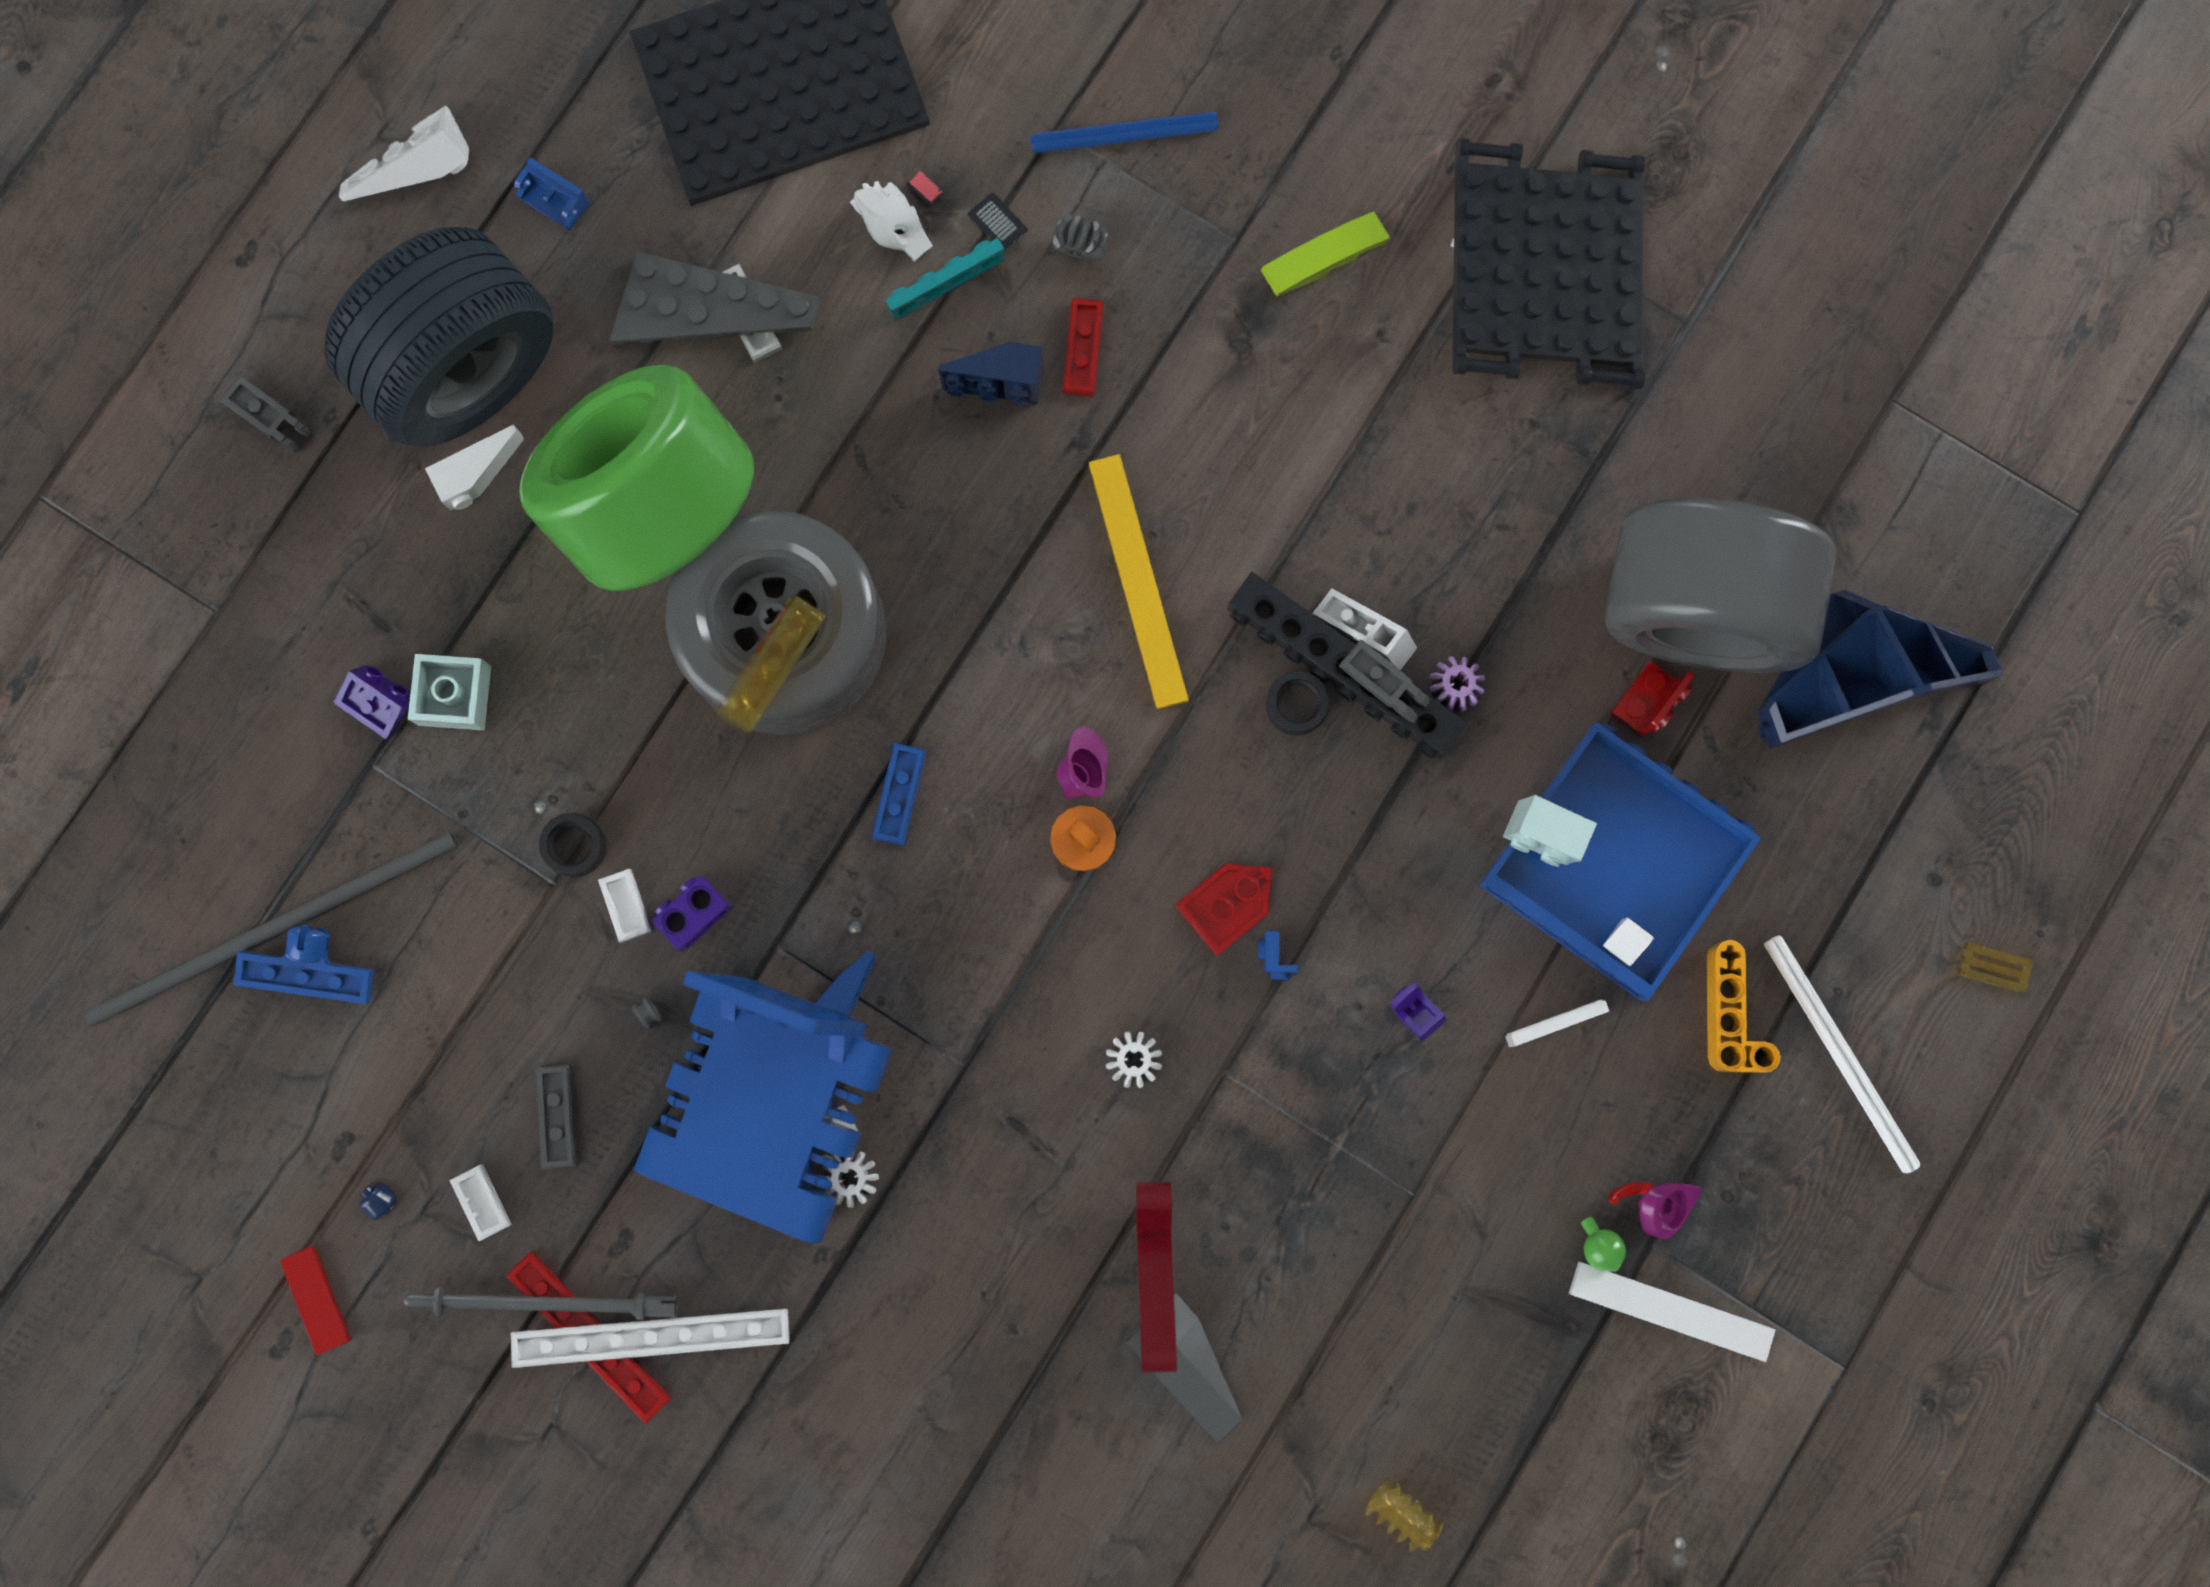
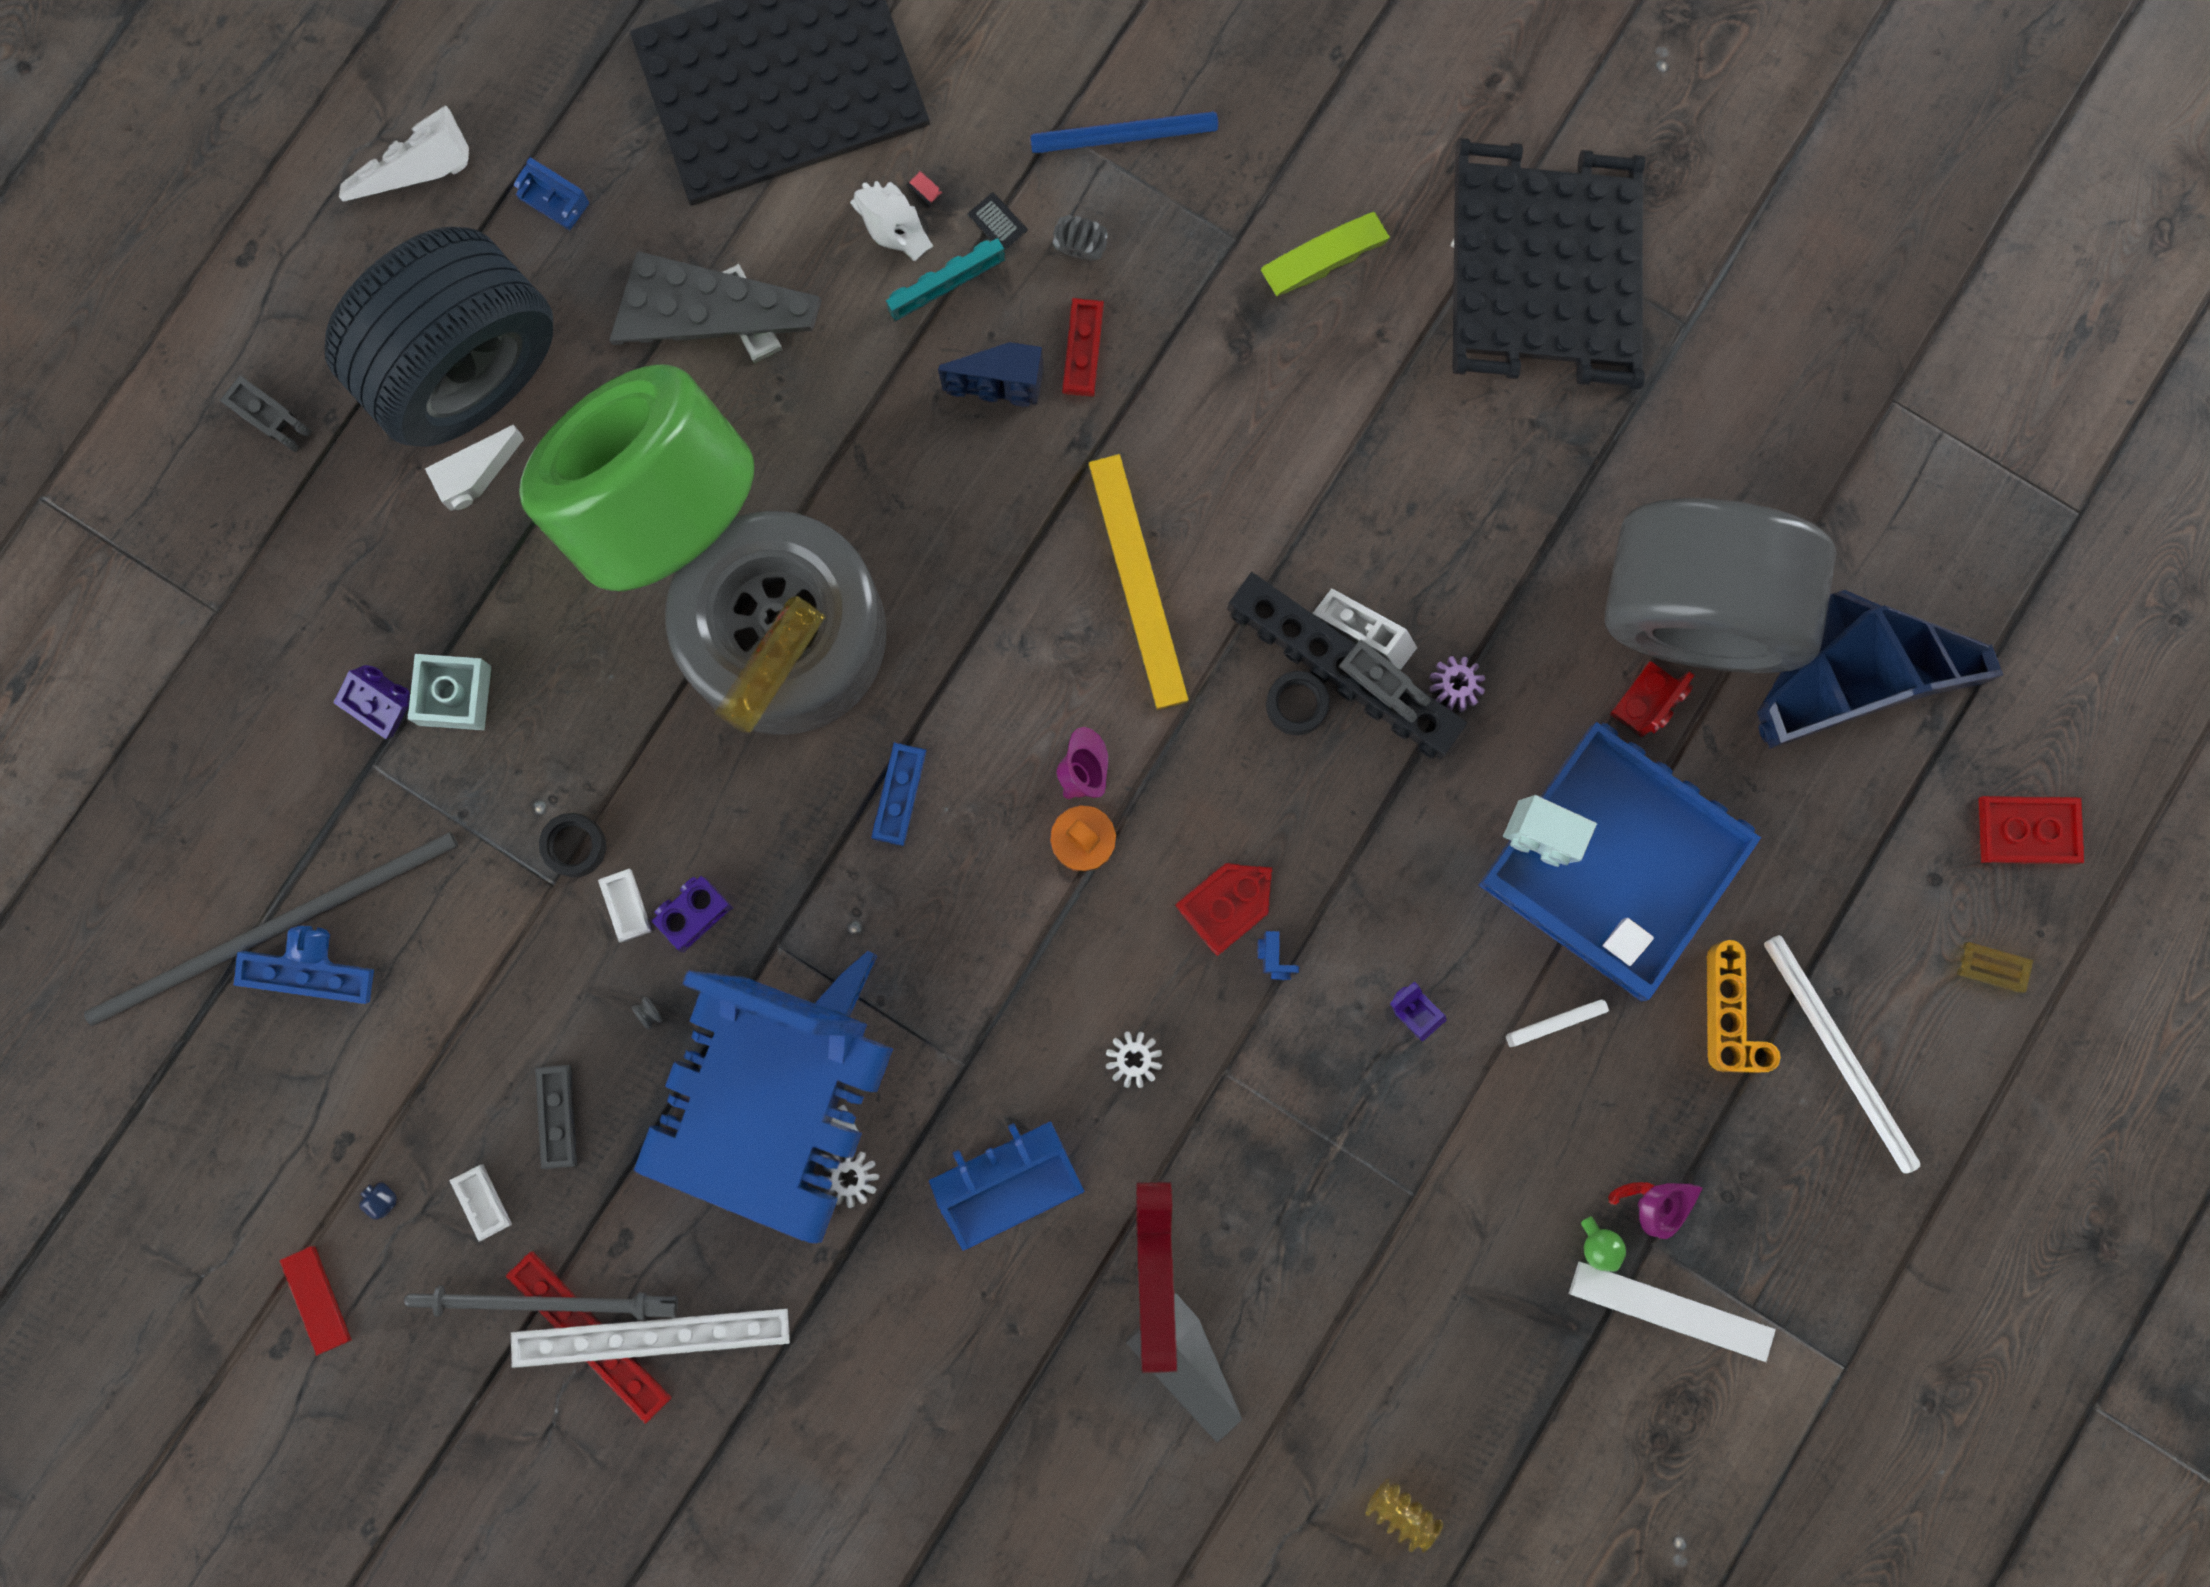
(1005, 1185): none -> blue piece
(2031, 830): none -> red tile

